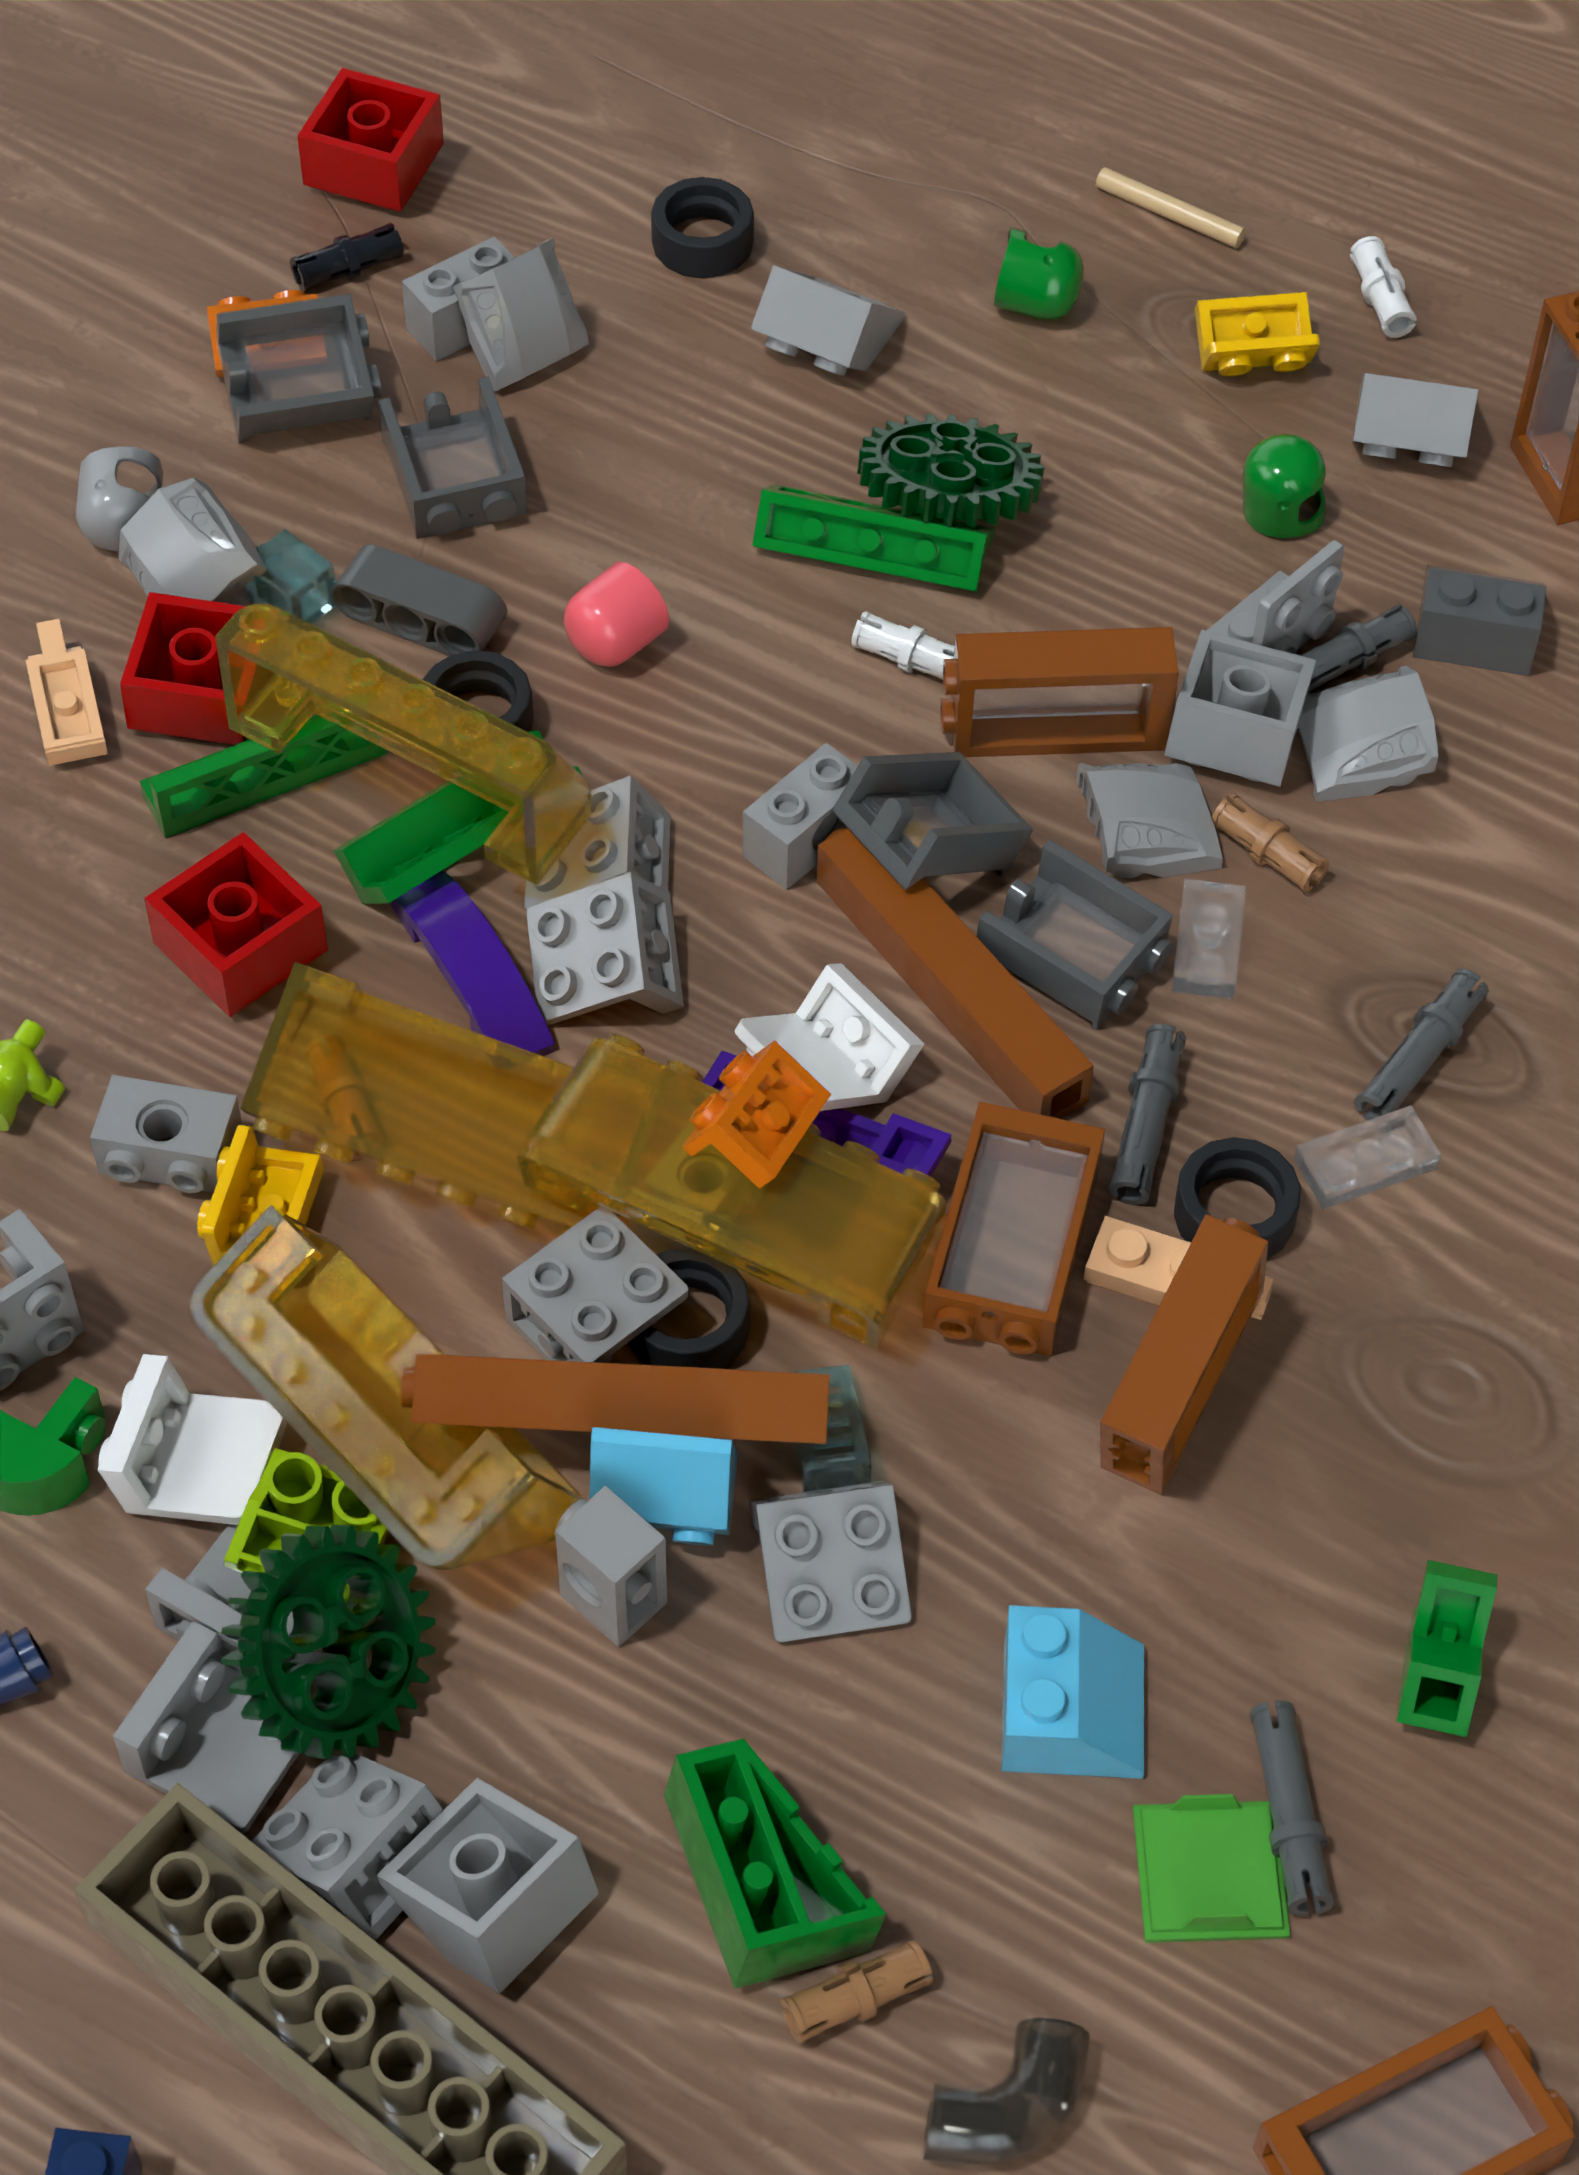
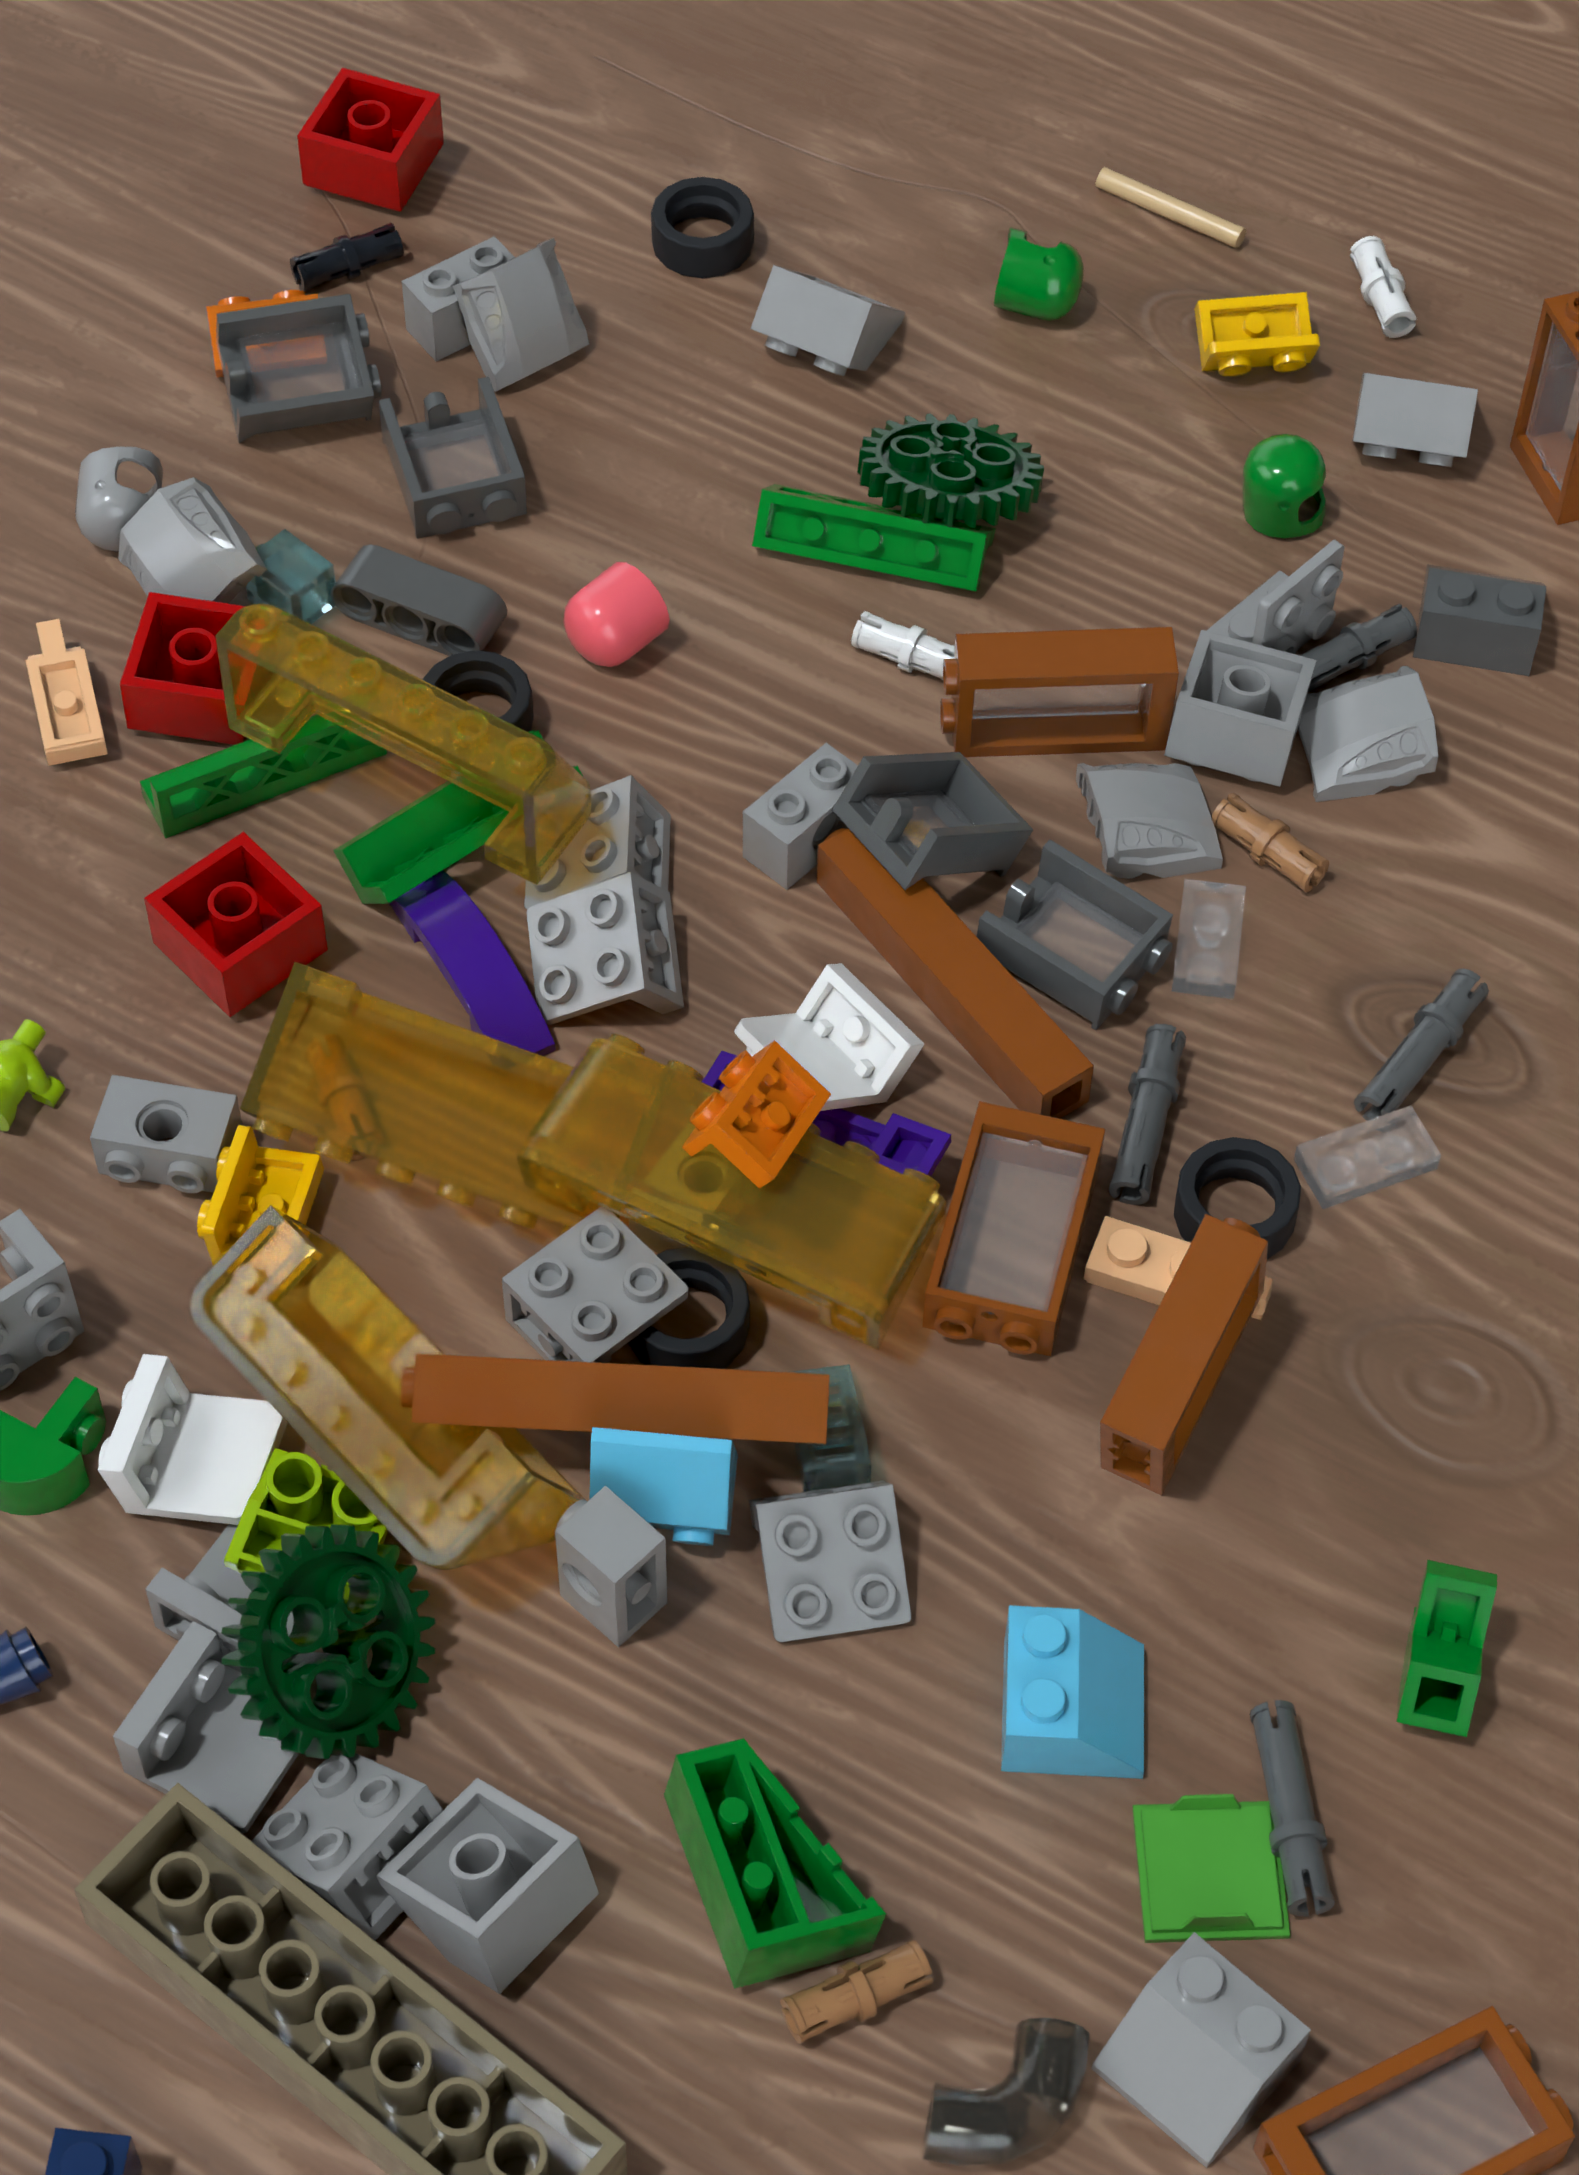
(1201, 2049): none -> light grey slope

